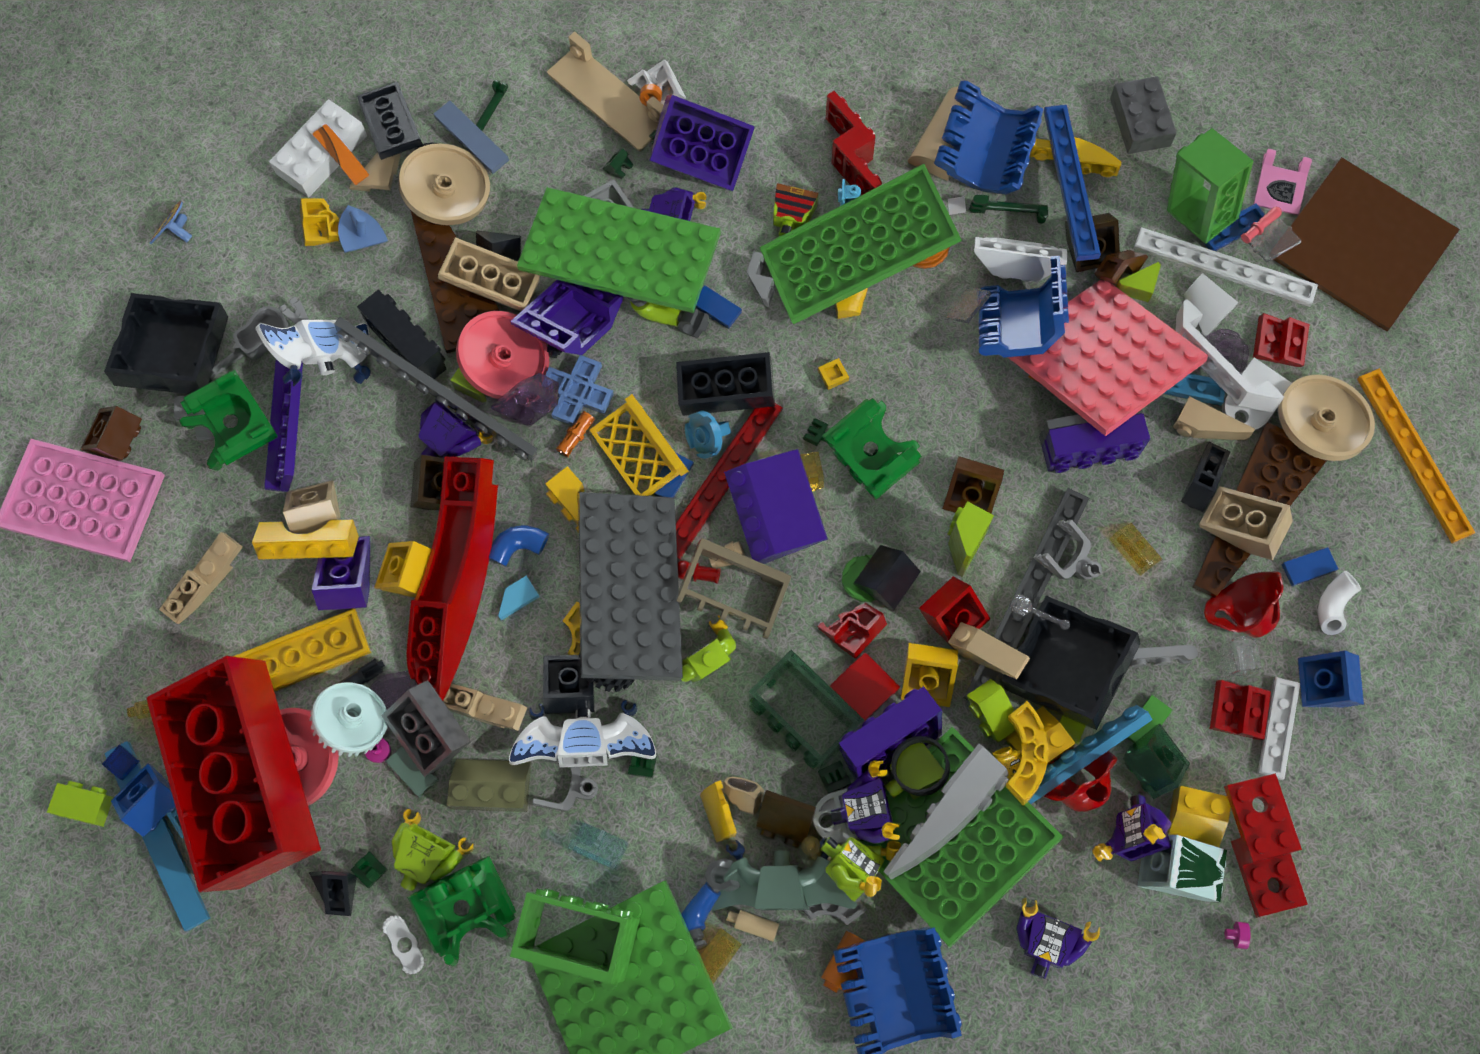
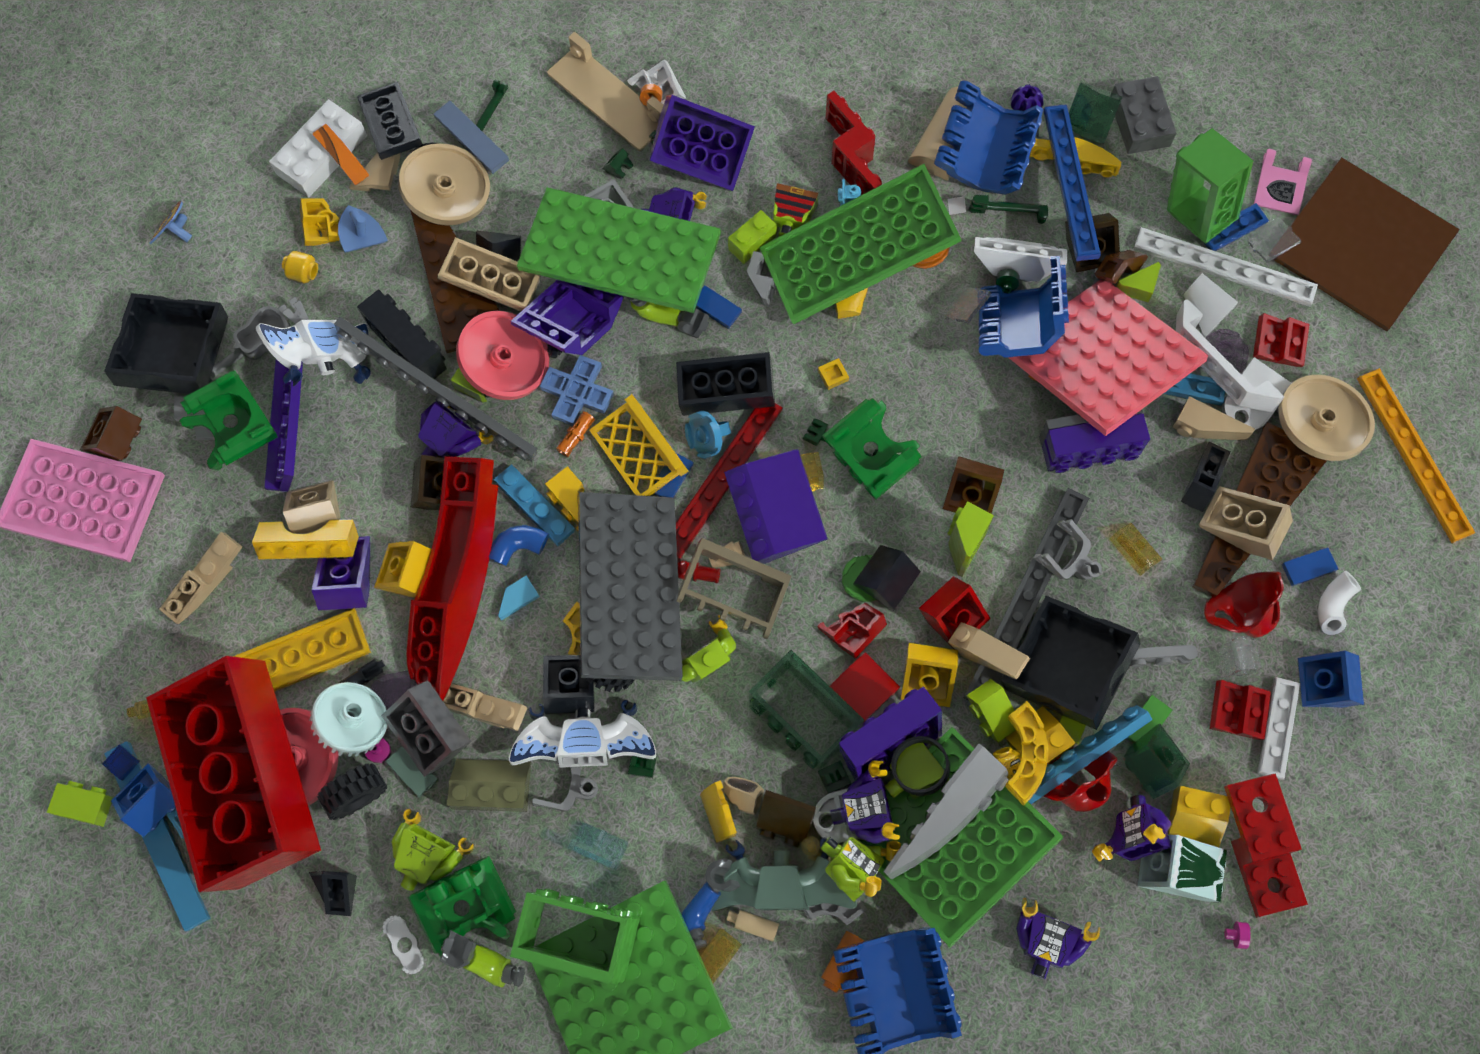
(300, 267): none -> yellow head
(352, 791): none -> black tyre
(369, 869): dark green tile -> none
(482, 961): none -> piece
(529, 399): clear purple slope -> none
(534, 504): none -> dark azure plate
(752, 235): none -> lime brick
(1008, 280): none -> dark green tile
(1022, 606): clear hinge -> none
(1026, 97): none -> dark purple piece
(1093, 112): none -> clear green slope
(1257, 228): coral piece -> none

